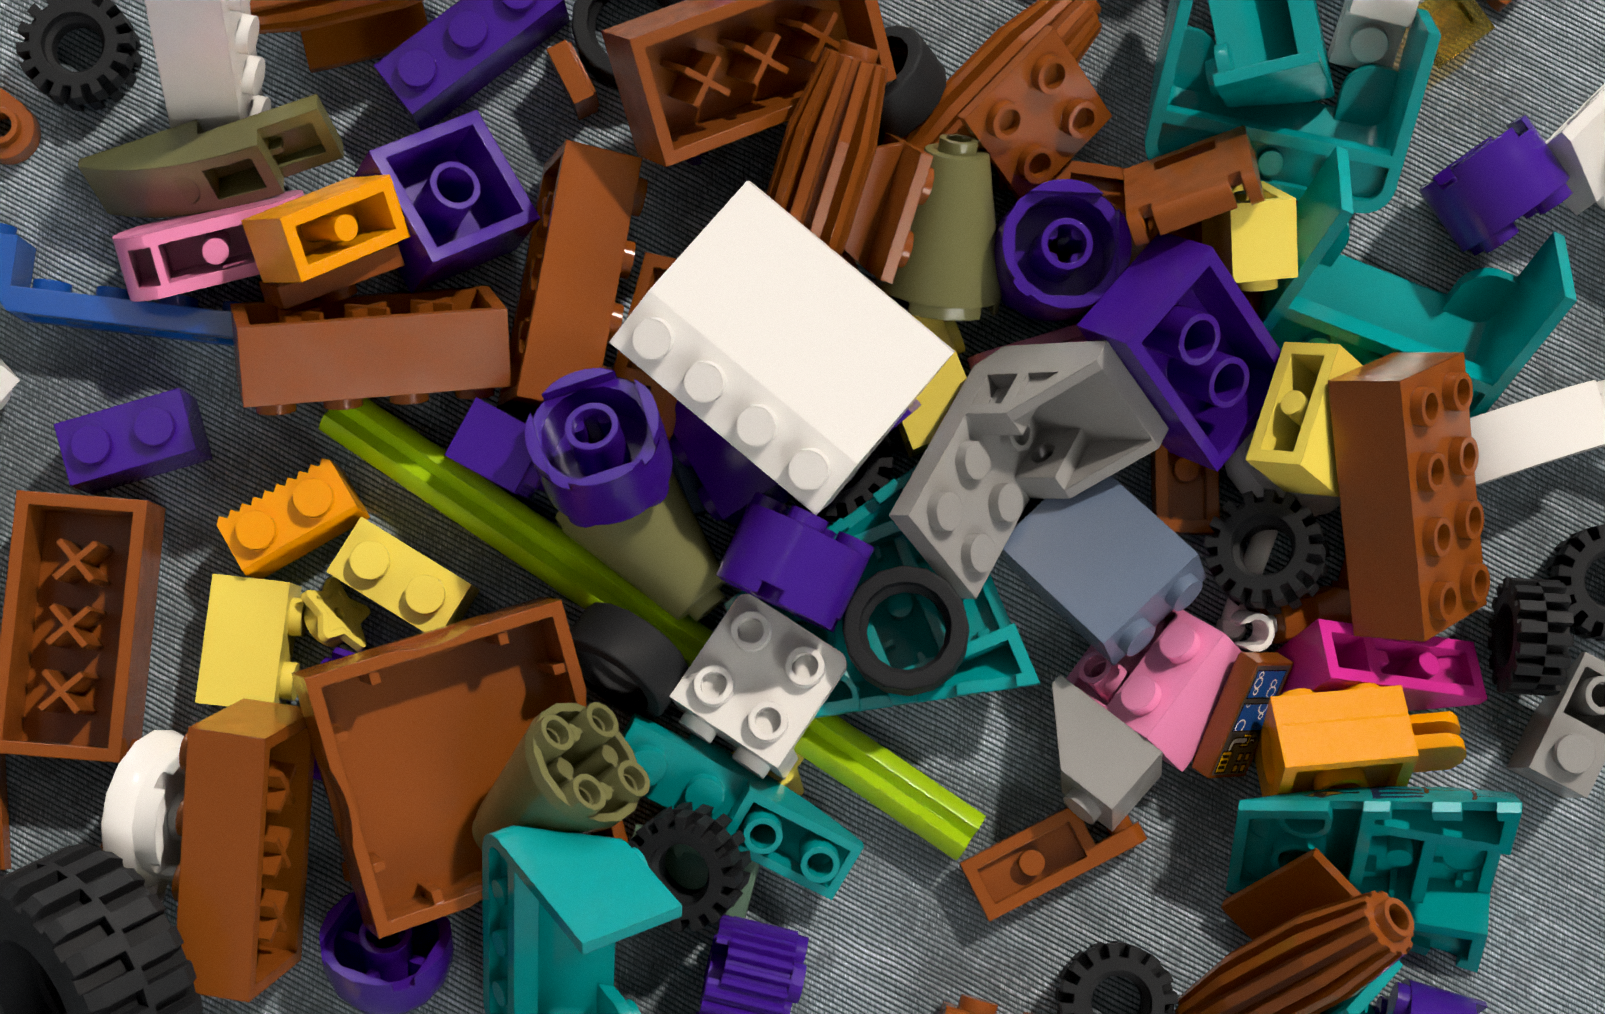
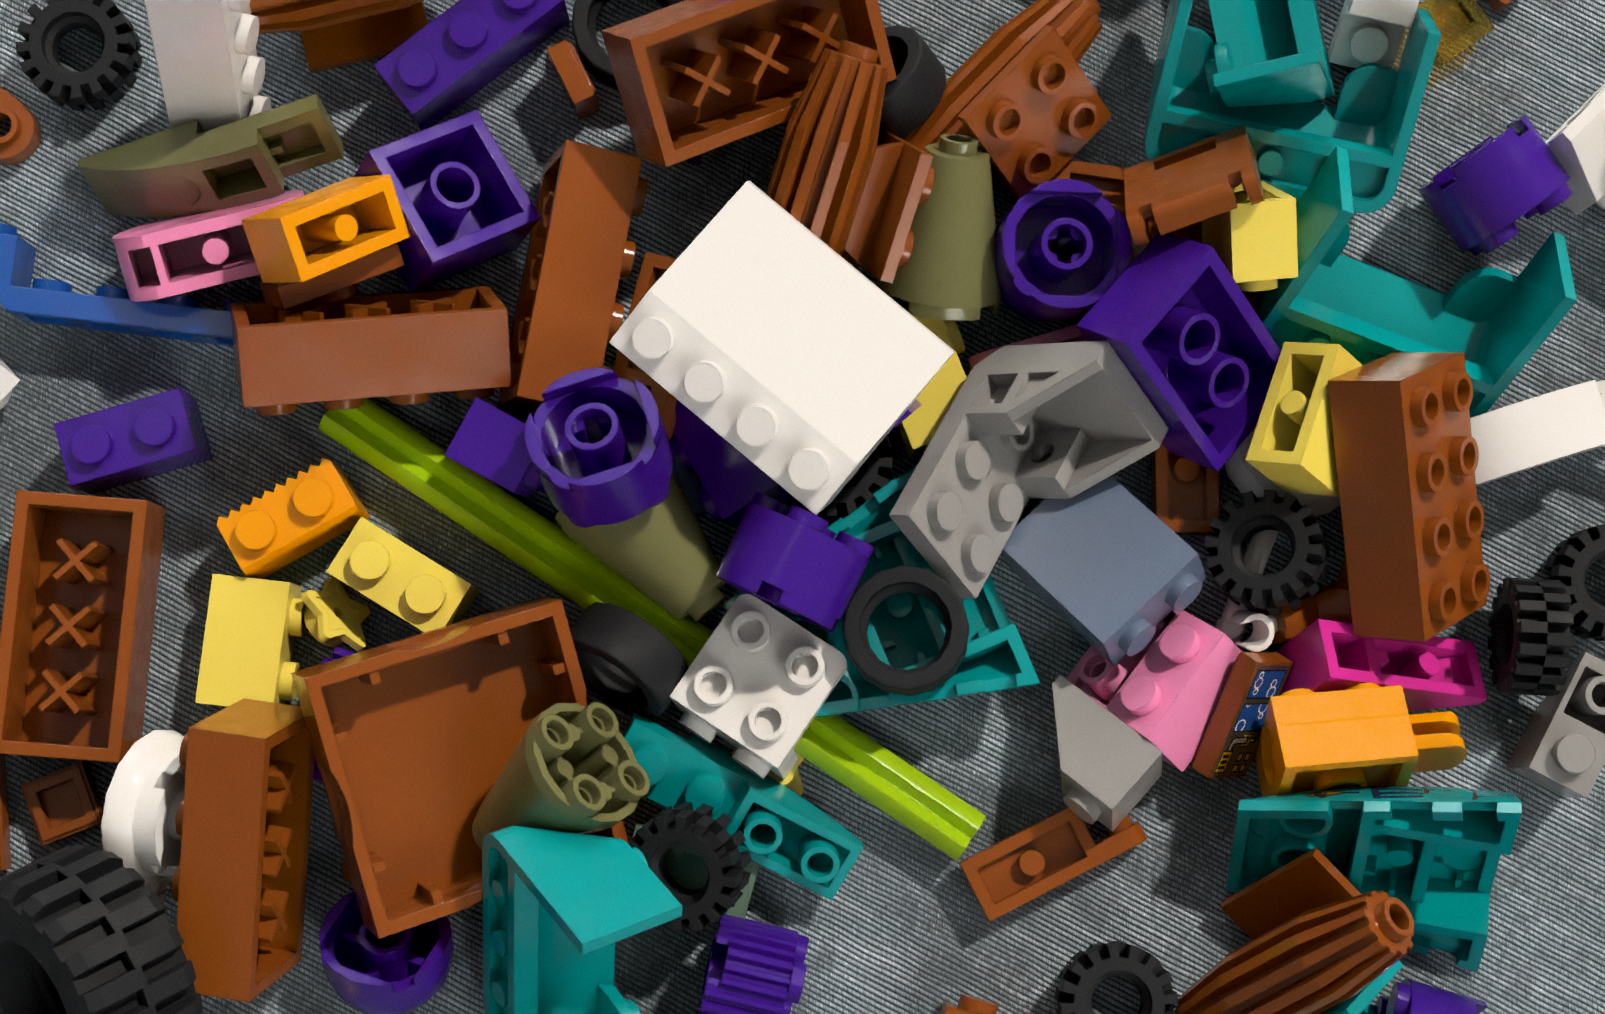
(63, 803): none -> dark orange tile

